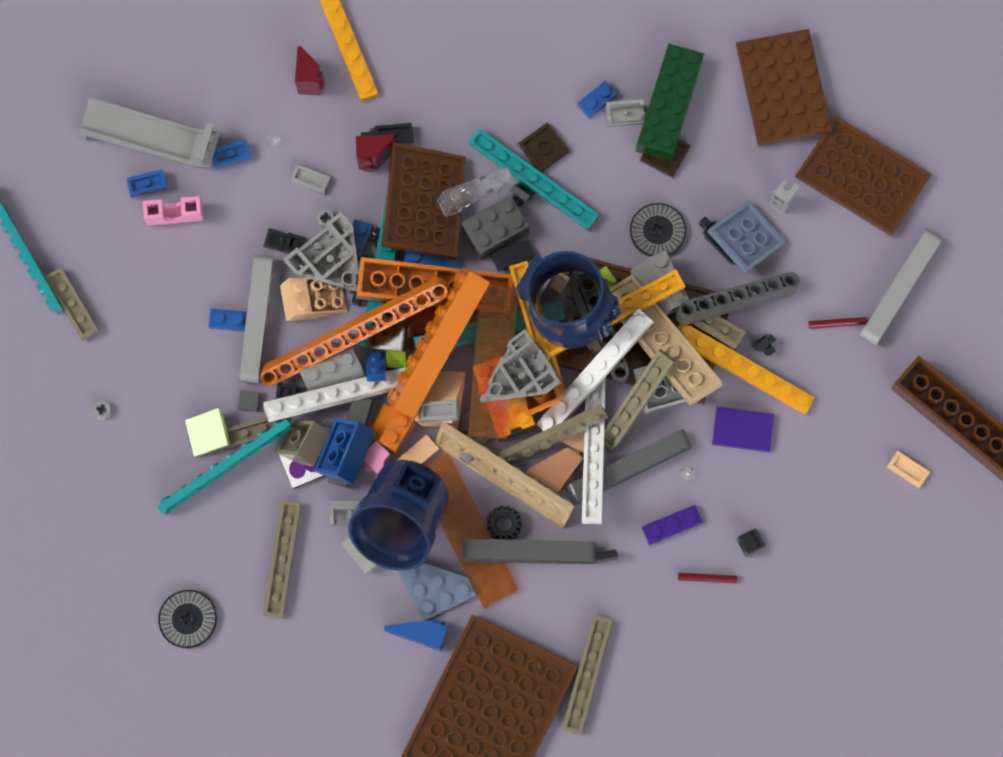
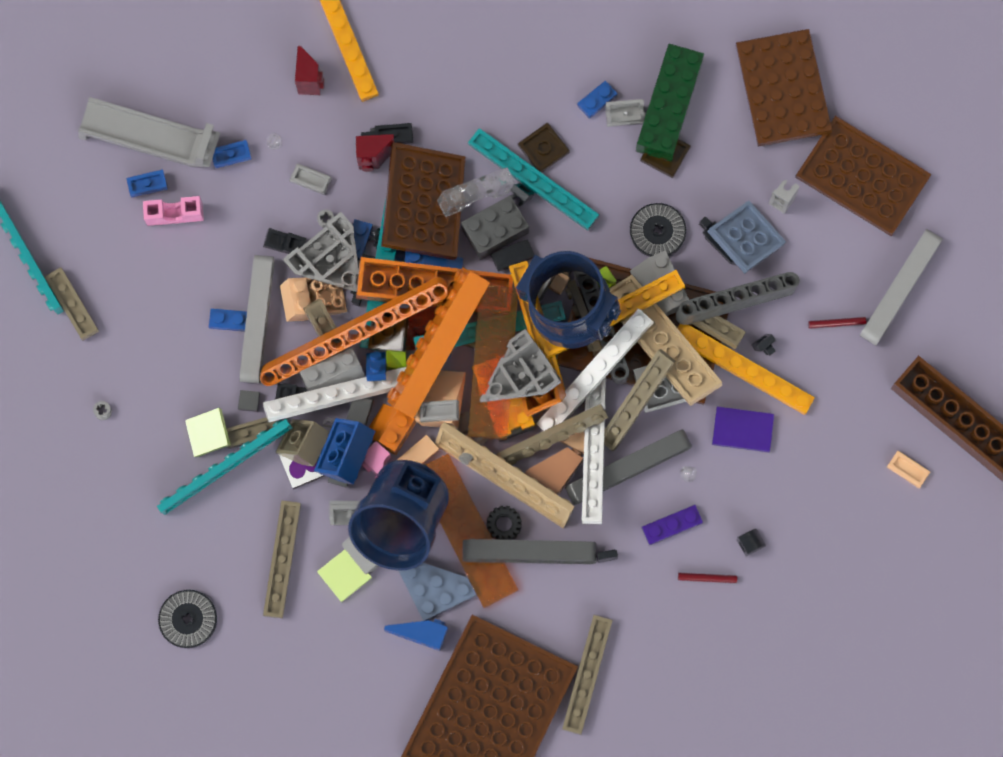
(320, 319): none -> dark tan plate
(343, 575): none -> yellowish green tile

